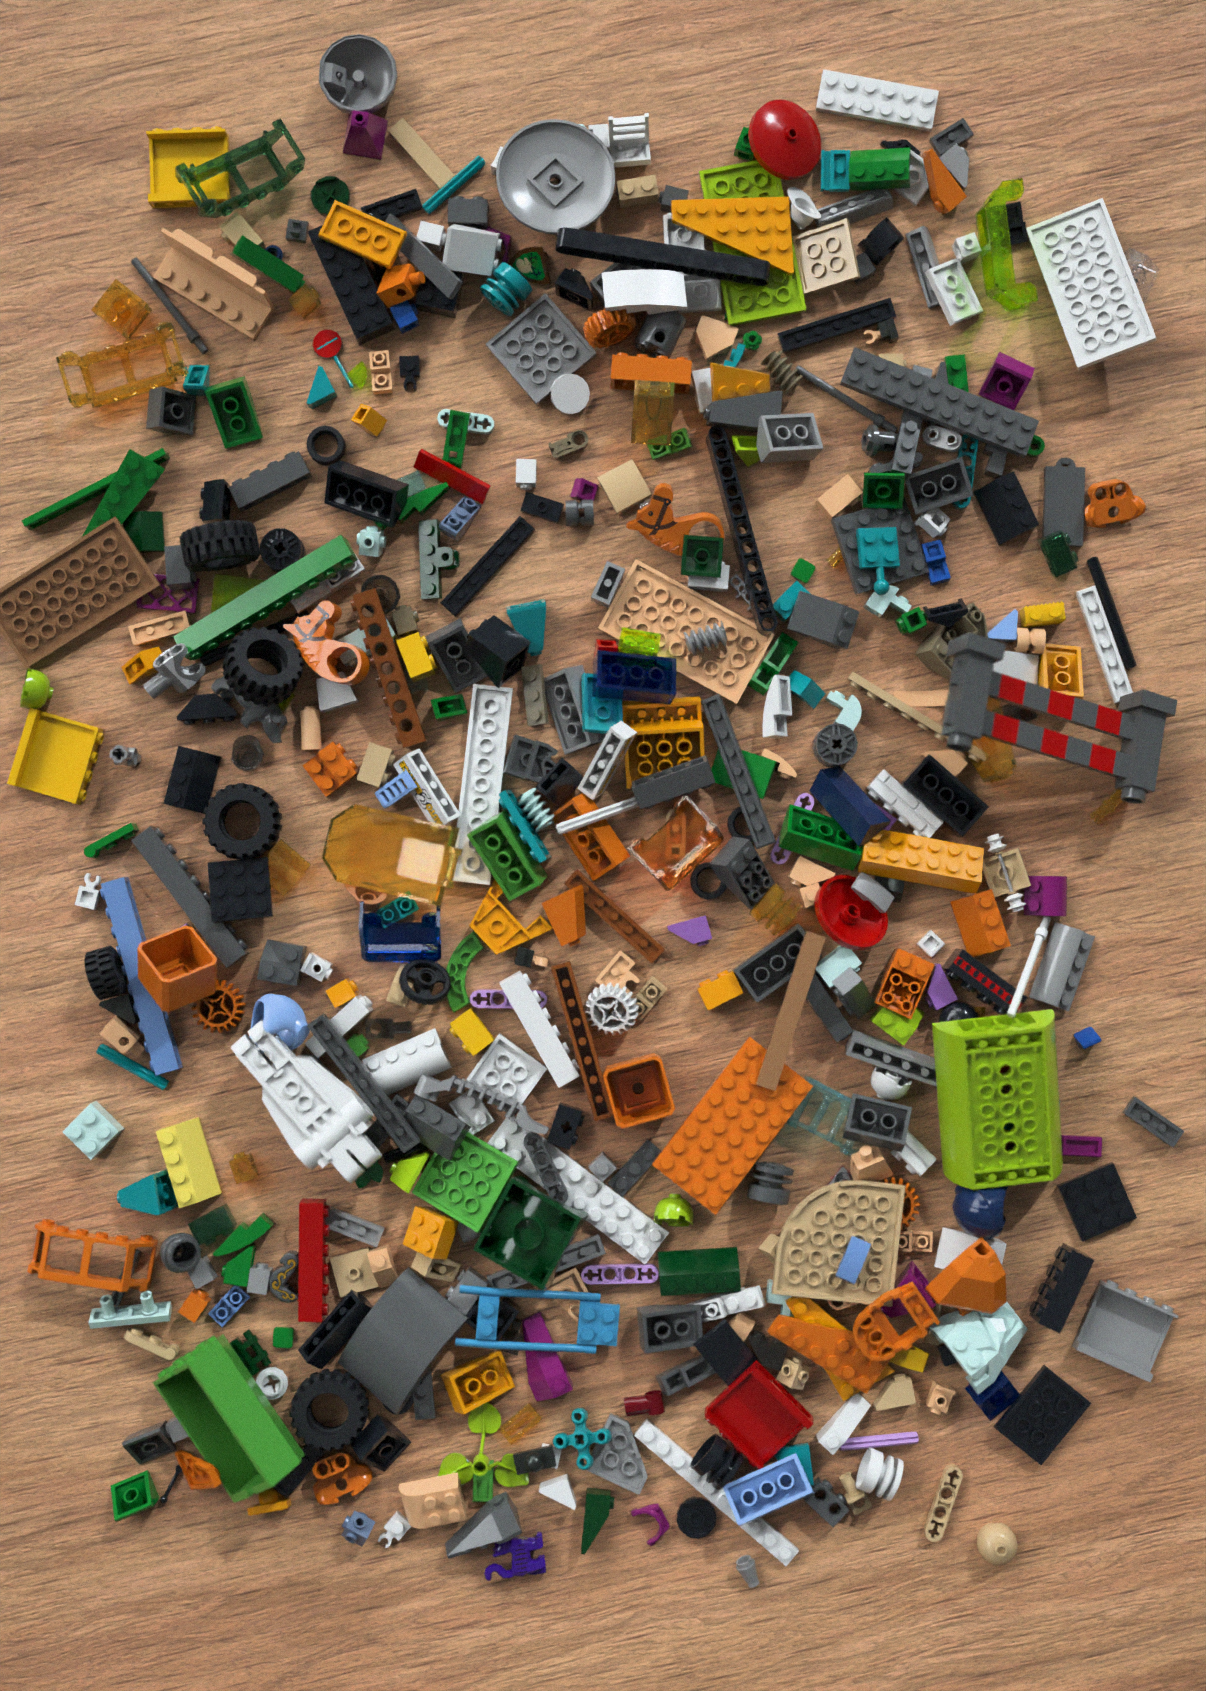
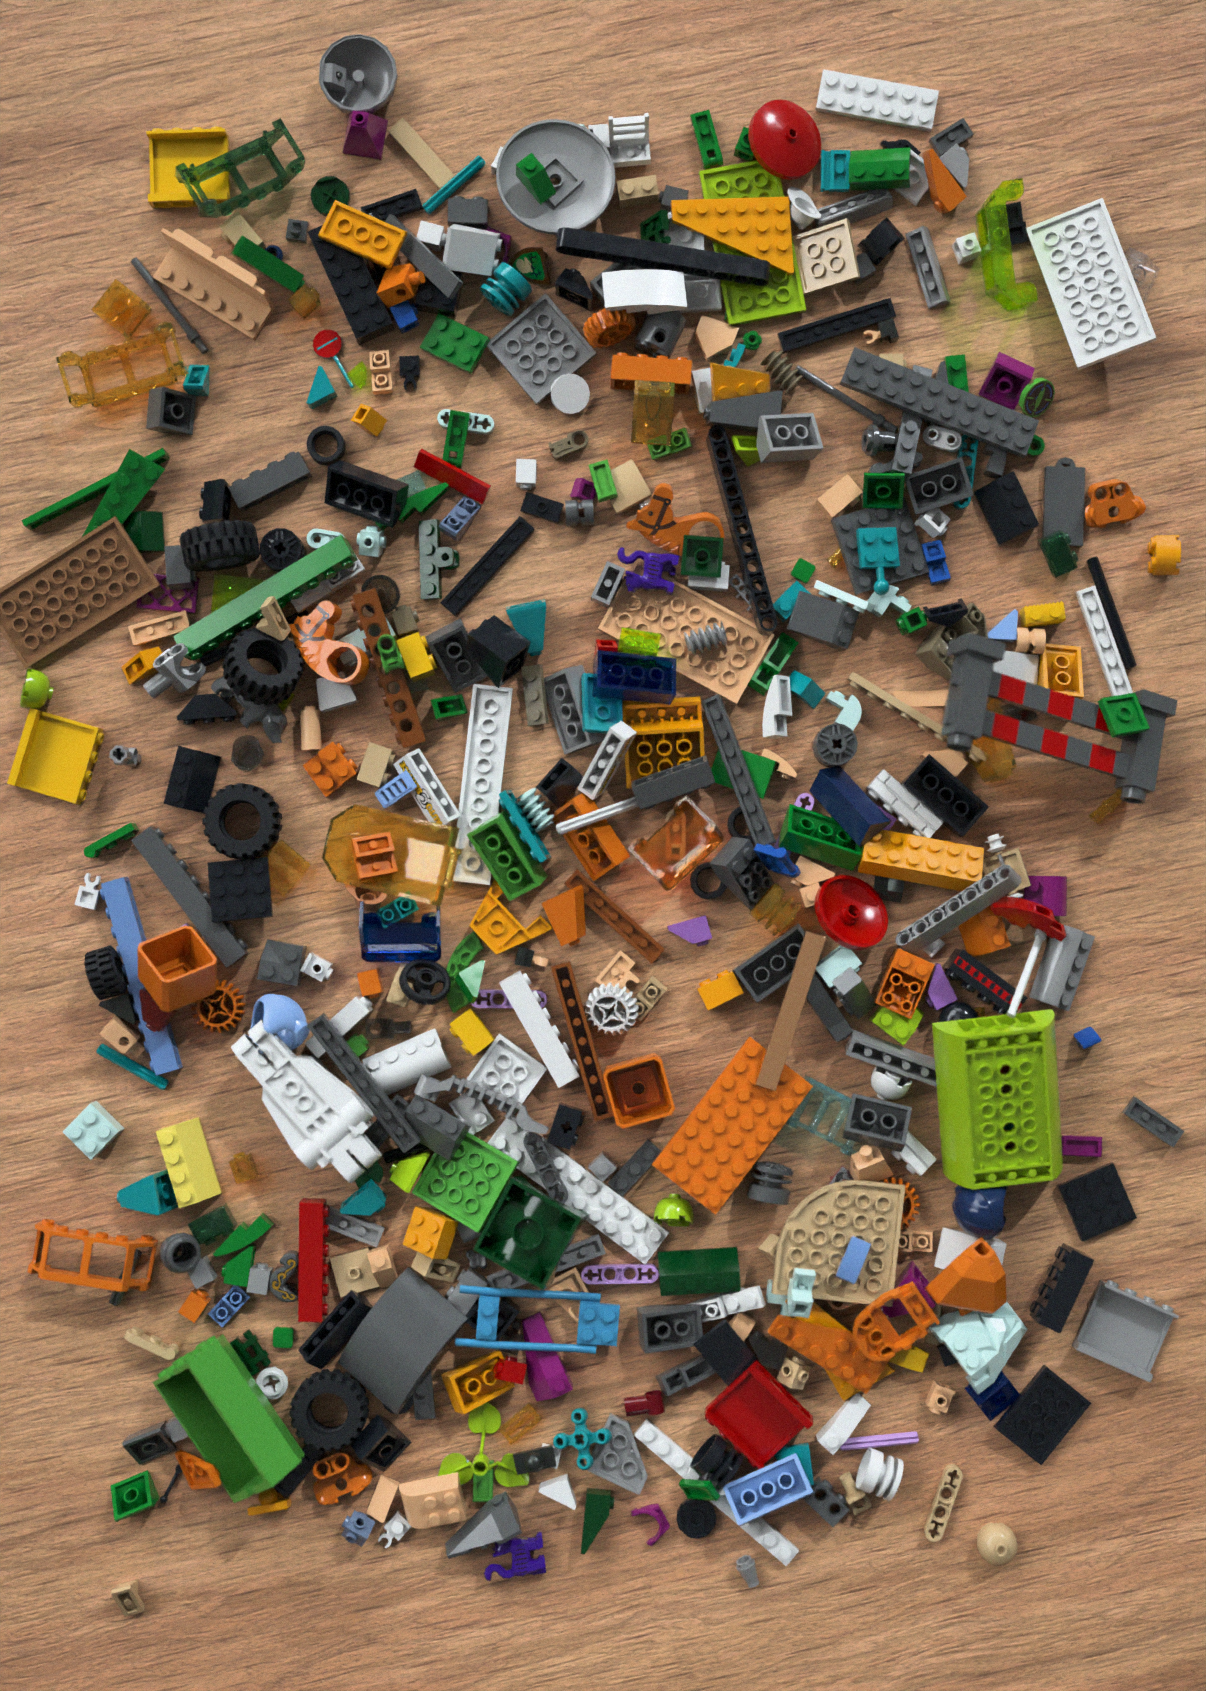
(127, 1598): none -> tan slope
(129, 1314): light aqua plate -> none
(152, 1014): none -> clear red slope
(234, 412): green slope -> none
(274, 621): none -> tan slope
(325, 535): none -> light aqua plate
(342, 992): light orange brick -> none
(364, 1200): none -> teal slope
(370, 983): none -> orange brick
(374, 856): none -> orange slope
(382, 1498): none -> light nougat slope
(390, 655): none -> bright green piece
(454, 343): none -> green plate
(470, 980): none -> slope
(476, 1260): none -> dark grey piece
(510, 1370): none -> red brick
(529, 759): dark grey plate -> none
(535, 178): none -> green slope
(603, 481): none -> bright green tile
(653, 567): none -> dark purple animal
(655, 226): none -> dark green plate
(699, 1489): none -> green tile
(706, 138): none -> green plate
(777, 860): none -> blue plate
(799, 1293): none -> light aqua brick
(843, 597): none -> light aqua plate
(872, 891): light grey slope -> none
(895, 1393): tan slope -> none
(954, 291): white tile -> none
(958, 909): none -> light grey beam
(1025, 912): none -> red slope
(1036, 397): none -> tile
(1123, 715): none -> green plate
(1165, 554): none -> light orange brick

